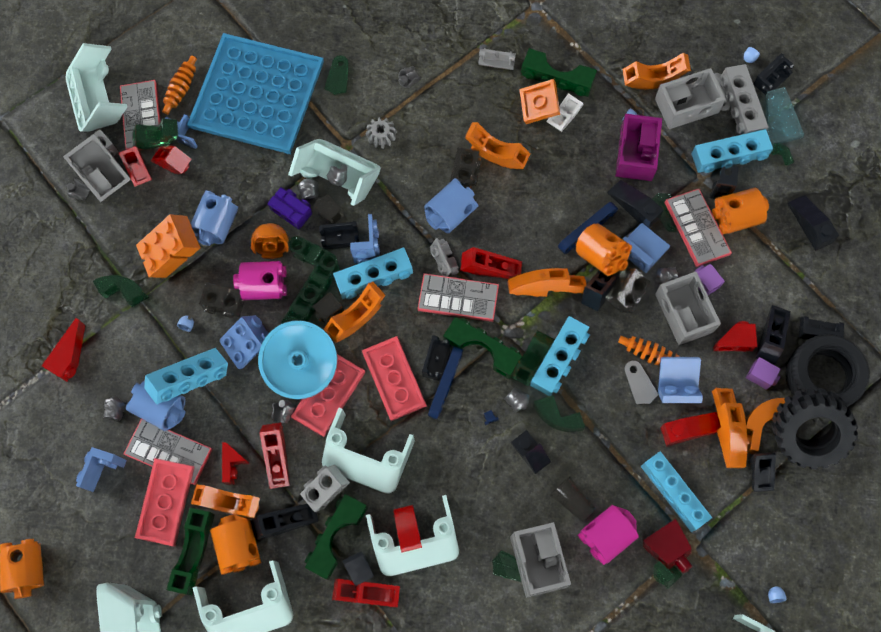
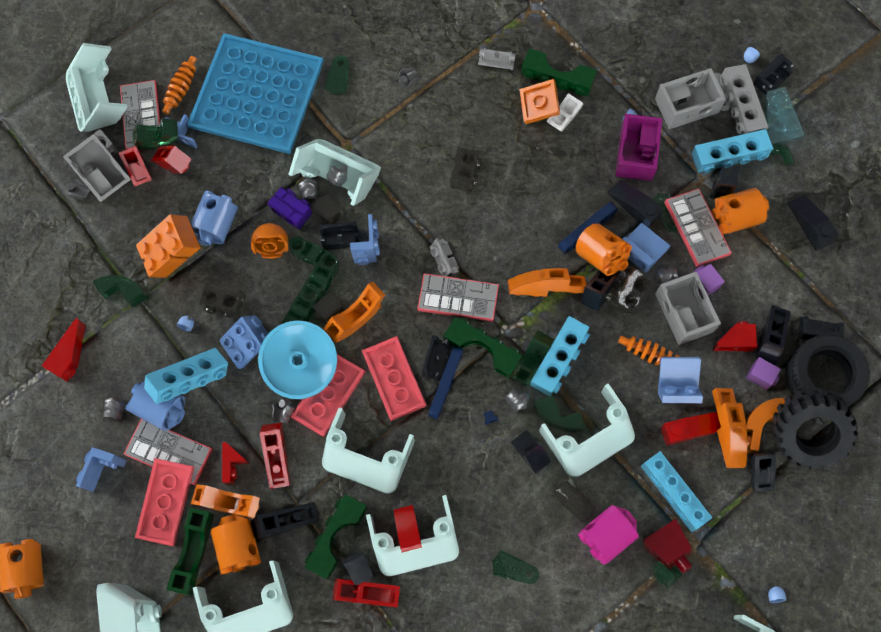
(254, 280): dark pink cylinder -> none
(326, 491): light grey brick -> none
(374, 135): light grey gear -> none
(379, 264): medium azure brick -> none
(450, 206): medium blue cylinder -> none
(489, 264): red slope -> none
(496, 151): orange arch -> none
(539, 558): light grey piece -> none
(581, 458): none -> light aqua windscreen
(640, 384): light grey piece -> none
(651, 76): orange arch -> none

